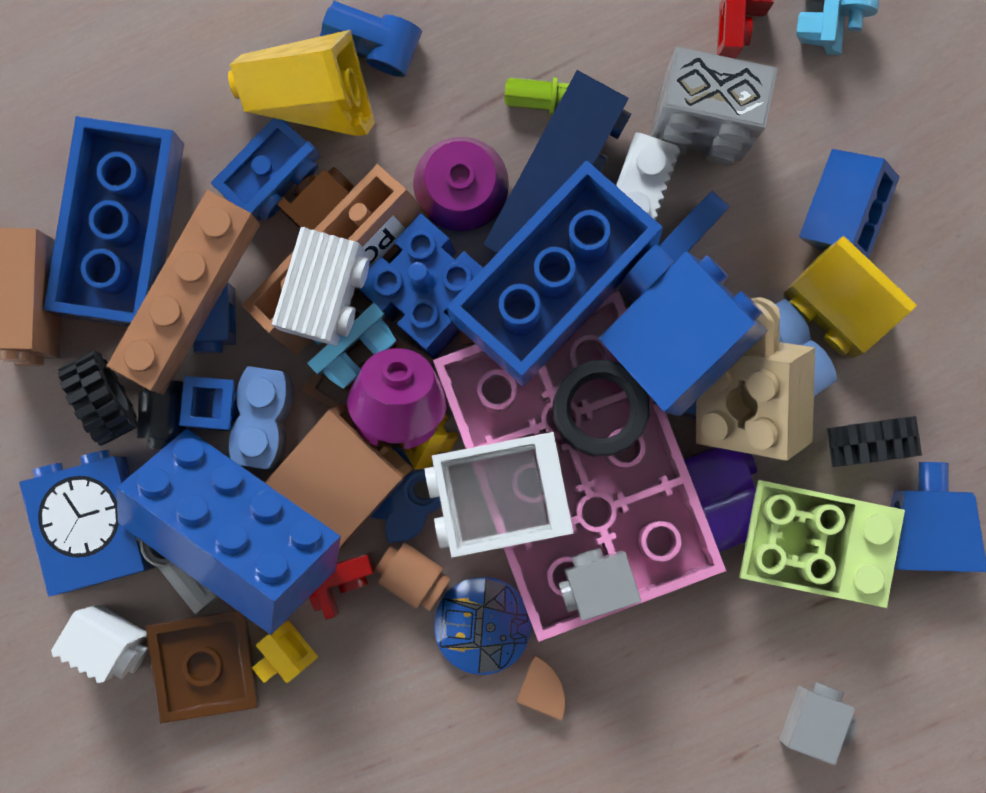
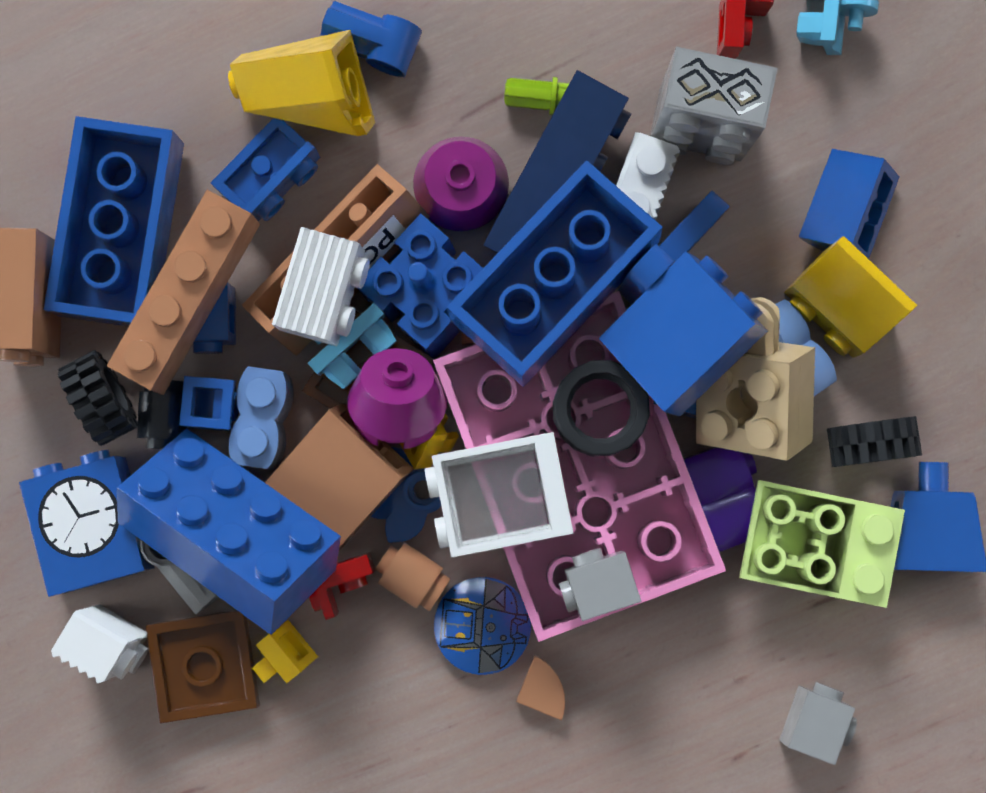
(316, 198): reddish brown brick -> none

